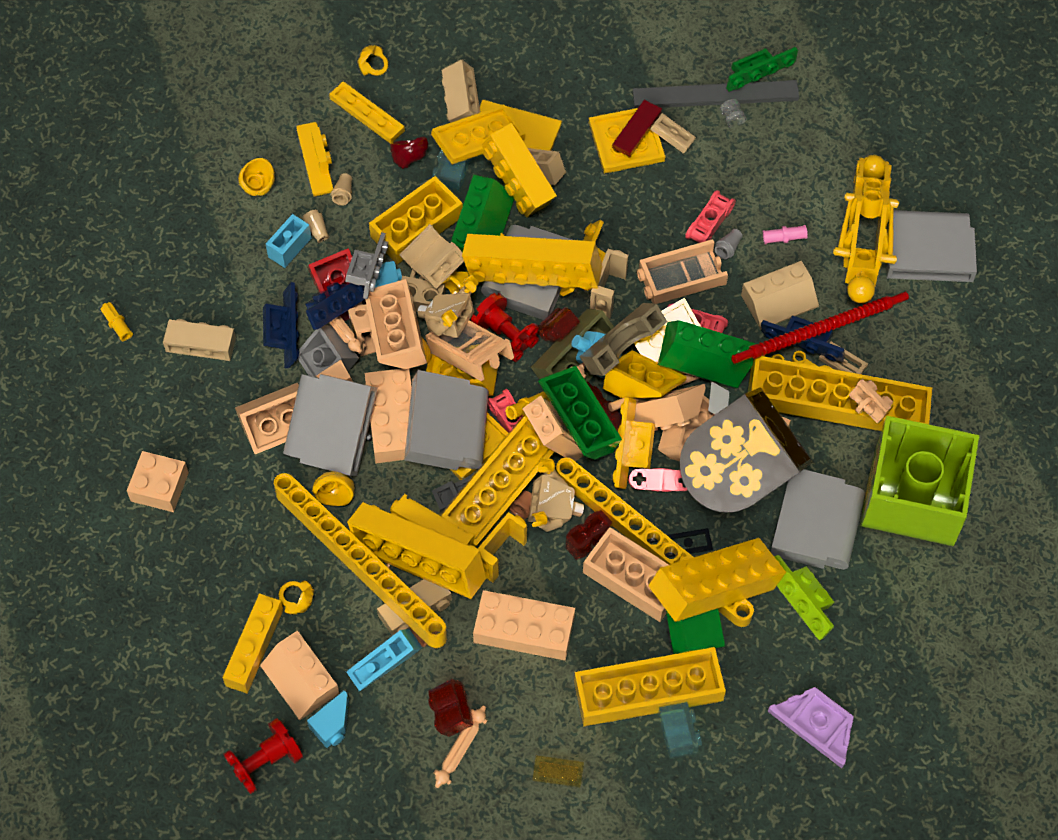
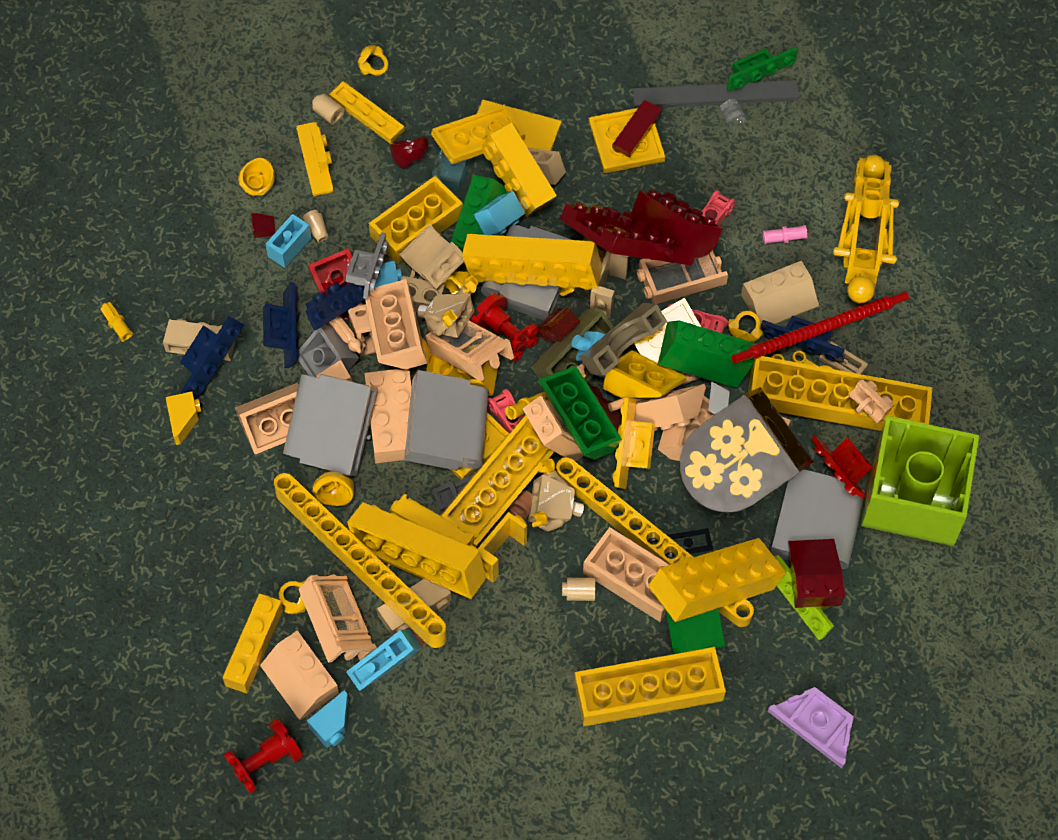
(157, 481): light nougat brick -> none
(183, 414): none -> yellow slope
(207, 354): none -> dark blue bracket
(262, 225): none -> dark red slope
(327, 108): none -> tan brick
(336, 617): none -> light nougat door
(342, 191): tan cone -> none
(450, 708): clear red brick -> none
(459, 748): light nougat wheel -> none
(460, 91): tan brick -> none
(499, 214): none -> medium azure brick
(524, 625): light nougat brick -> none
(558, 771): clear yellow tile -> none
(579, 589): none -> tan brick
(585, 536): clear red brick -> none
(654, 230): none -> dark red piece
(658, 480): piece -> none
(673, 133): tan tile -> none
(679, 730): clear light blue brick -> none
(727, 245): light grey cone -> none
(733, 325): none -> yellow piece
(816, 573): none -> dark red slope
(848, 463): none -> red bracket
(933, 246): light grey piece -> none

